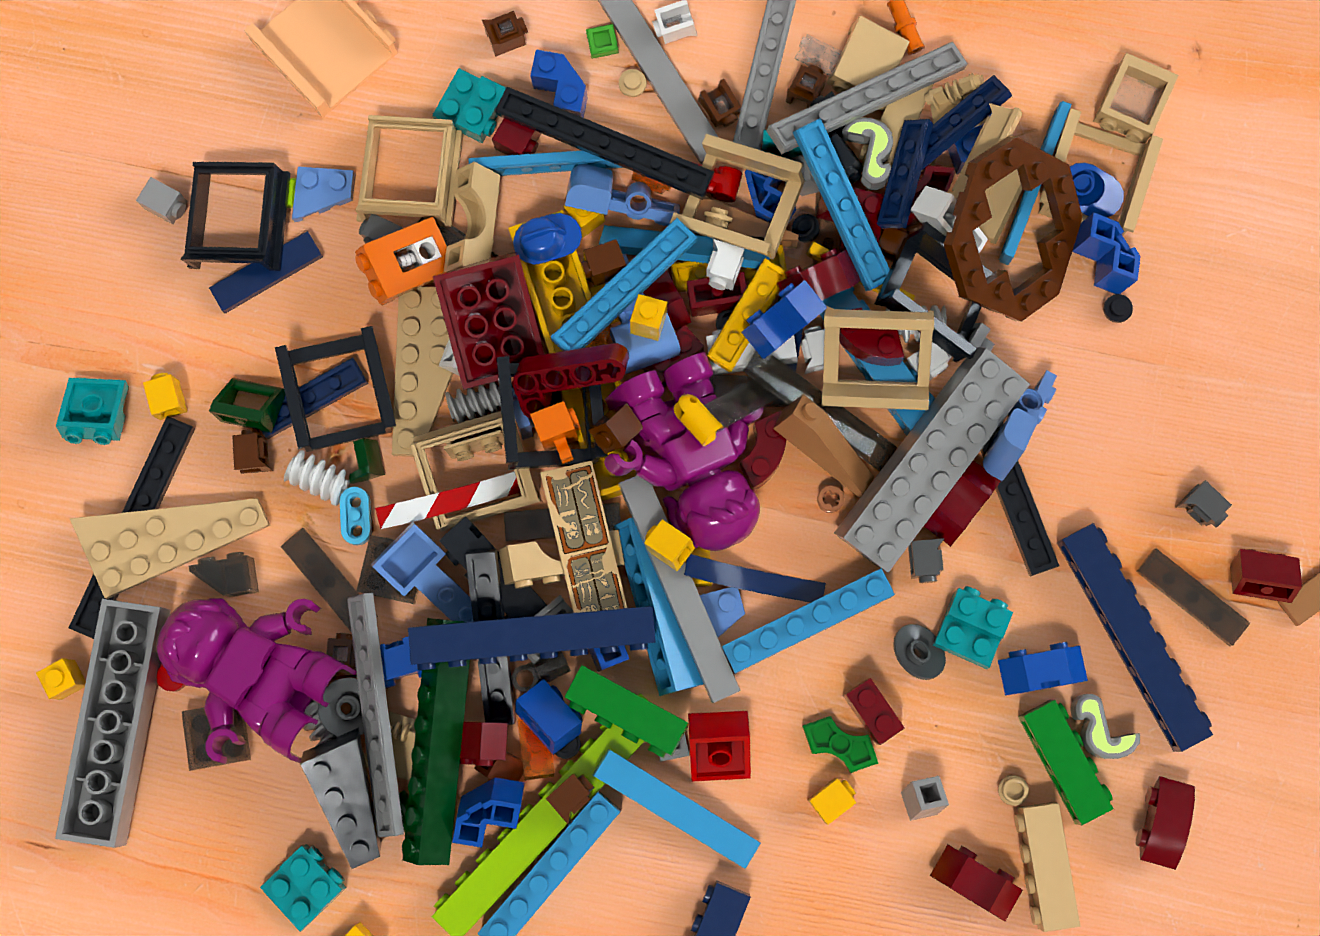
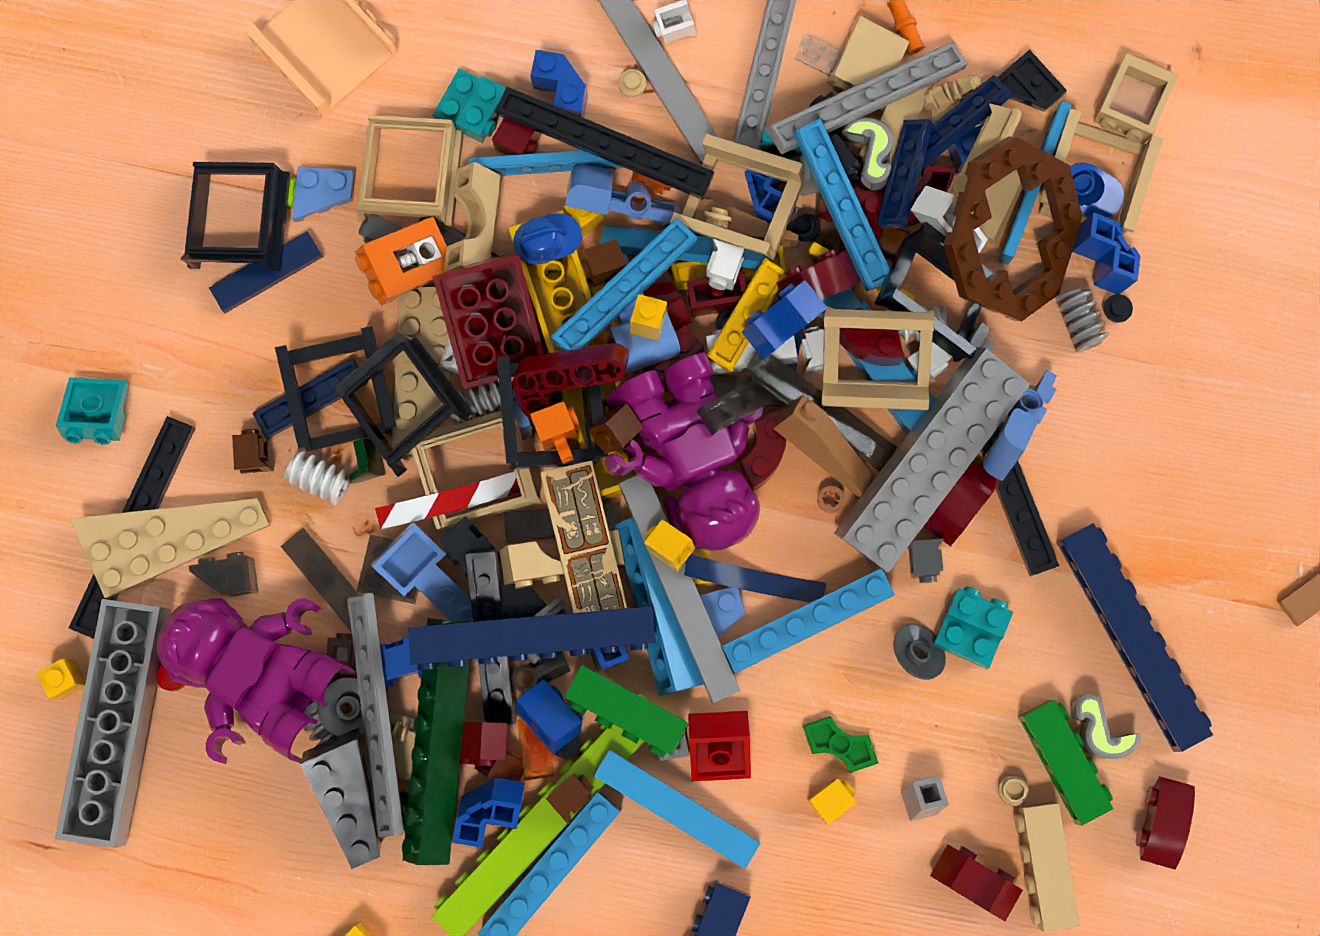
(162, 201): light grey brick -> none
(164, 396): yellow brick -> none
(196, 734): clear smoke plate -> none
(262, 419): dark green tile -> none
(304, 886): teal plate -> none
(352, 517): medium azure plate -> none
(432, 374): none -> black piece
(465, 449): tan hinge -> none
(505, 32): reddish brown window -> none
(602, 41): bright green tile -> none
(697, 419): yellow piece -> none
(720, 104): reddish brown window -> none
(725, 183): red piece -> none
(807, 84): reddish brown window -> none
(873, 711): dark red brick -> none
(1032, 83): none -> black wing
(1042, 670): blue brick -> none
(1082, 319): none -> light grey piece
(1193, 597): clear smoke tile -> none
(1205, 505): dark grey window -> none
(1266, 575): dark red brick -> none

